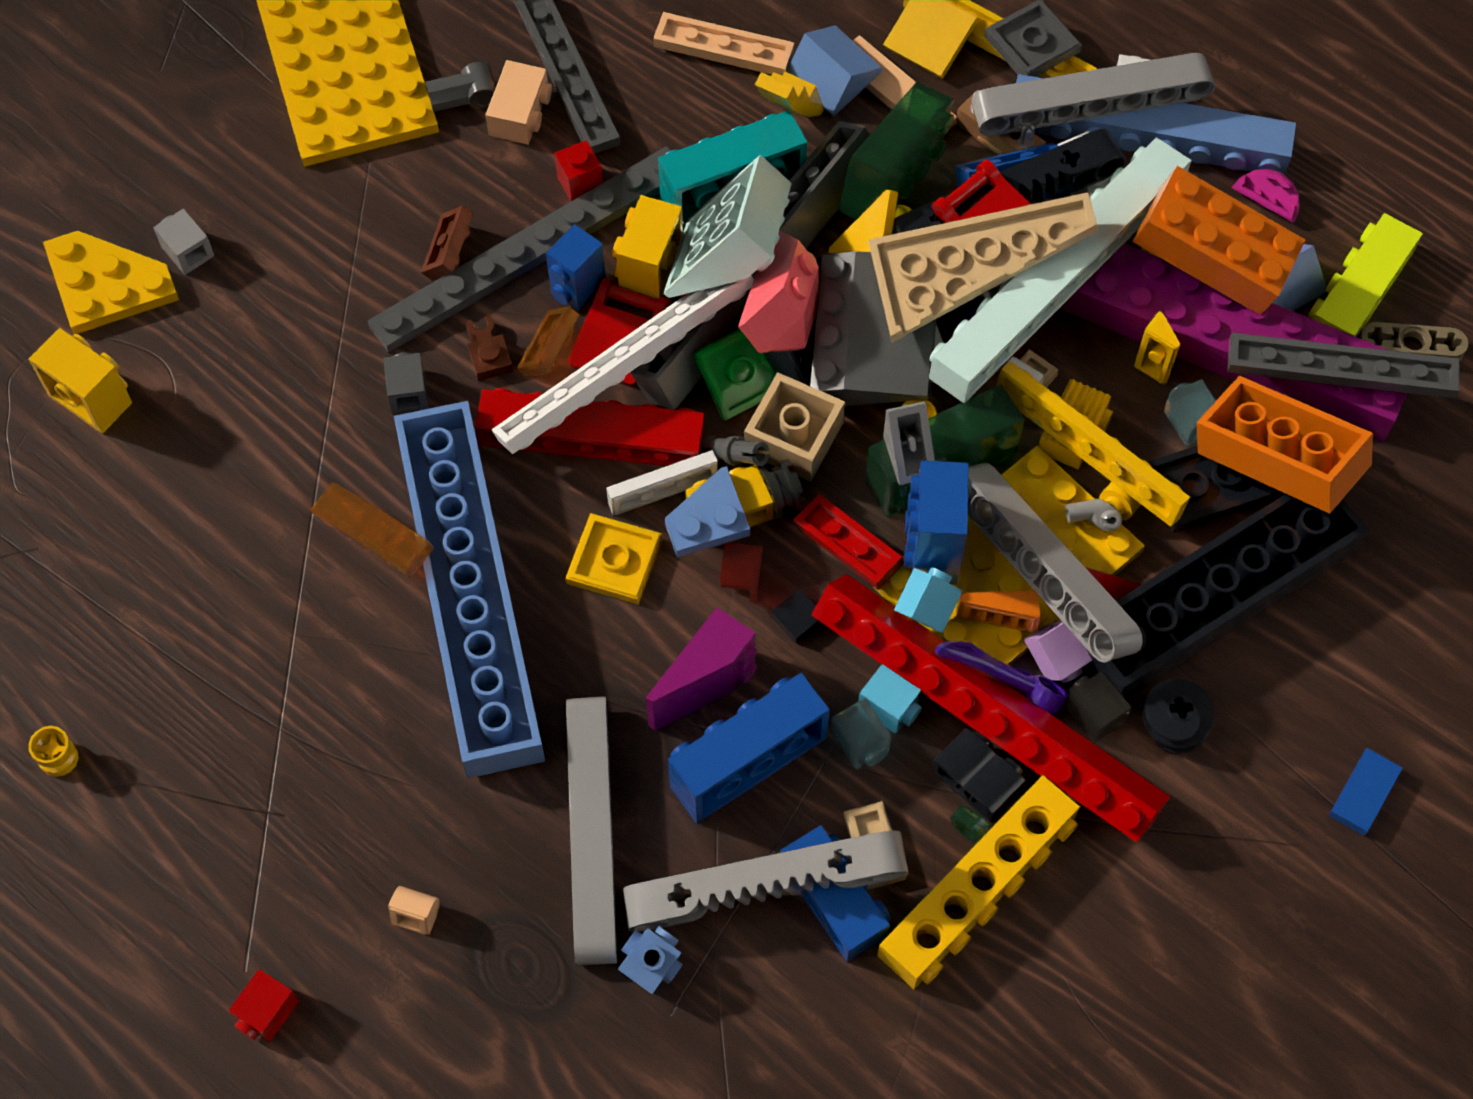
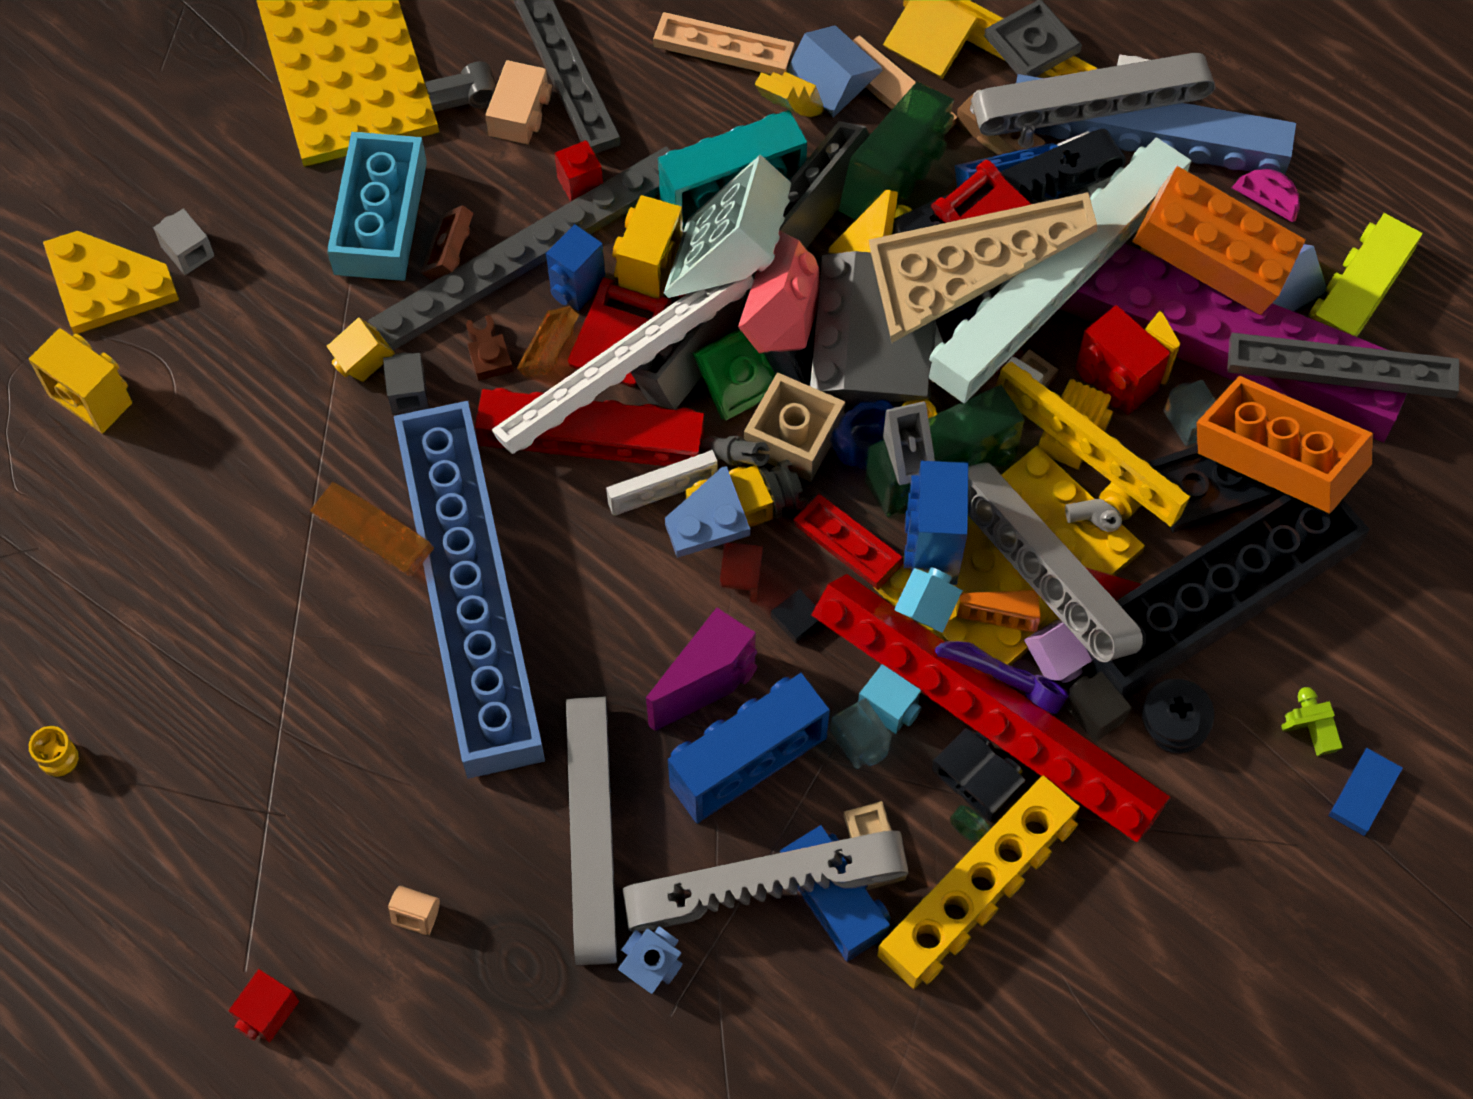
(359, 350): none -> yellow brick
(377, 206): none -> medium azure brick
(614, 558): yellow tile -> none
(859, 431): none -> hair
(1122, 360): none -> red brick
(1318, 720): none -> lime piece
(1425, 334): dark tan beam -> none

